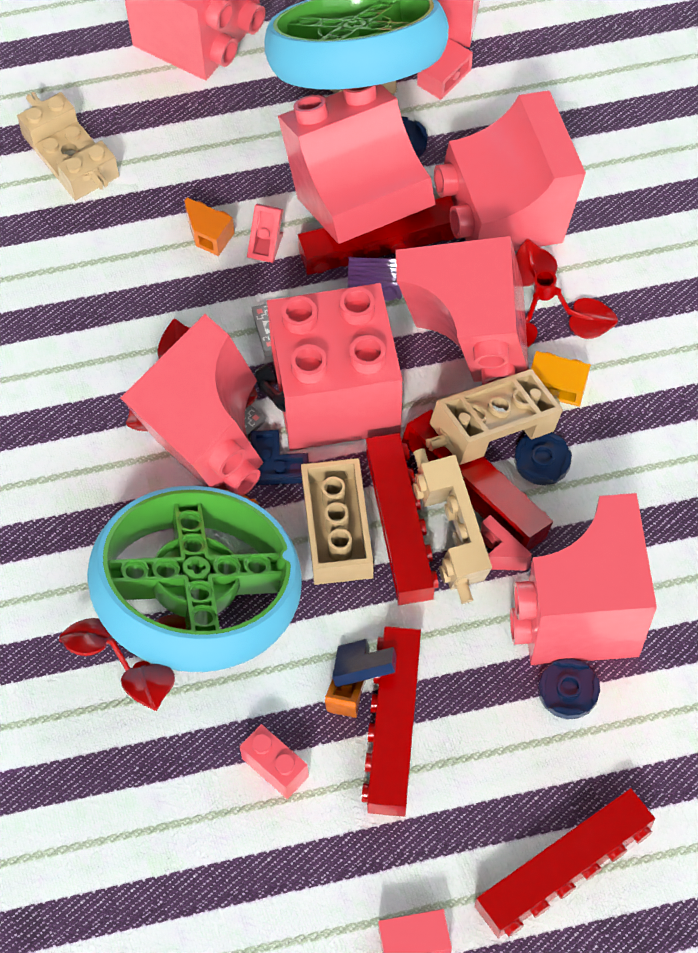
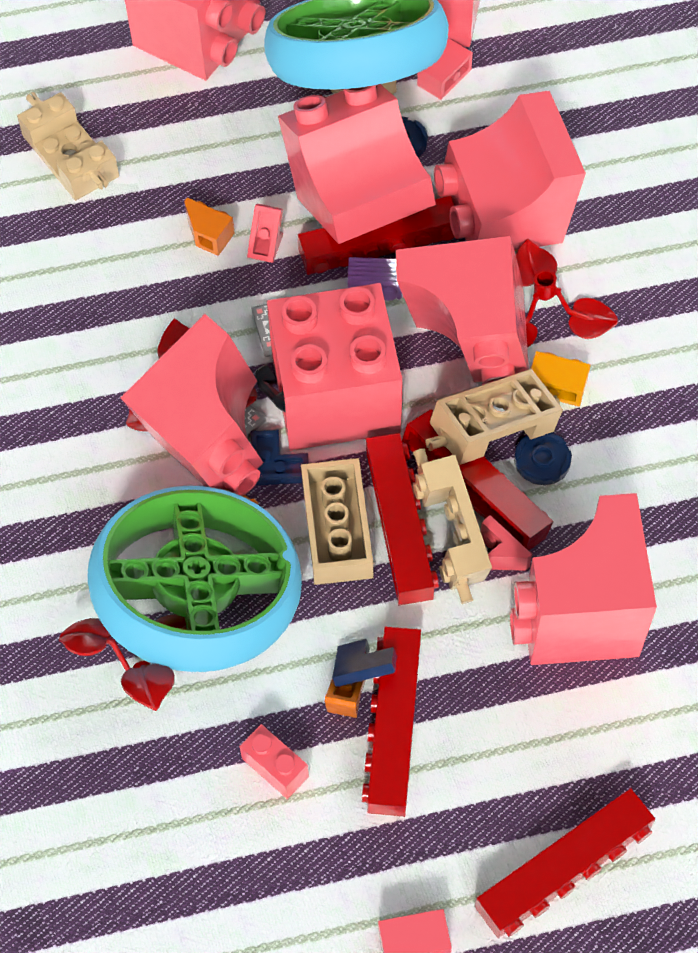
(569, 689): dark blue tile -> none

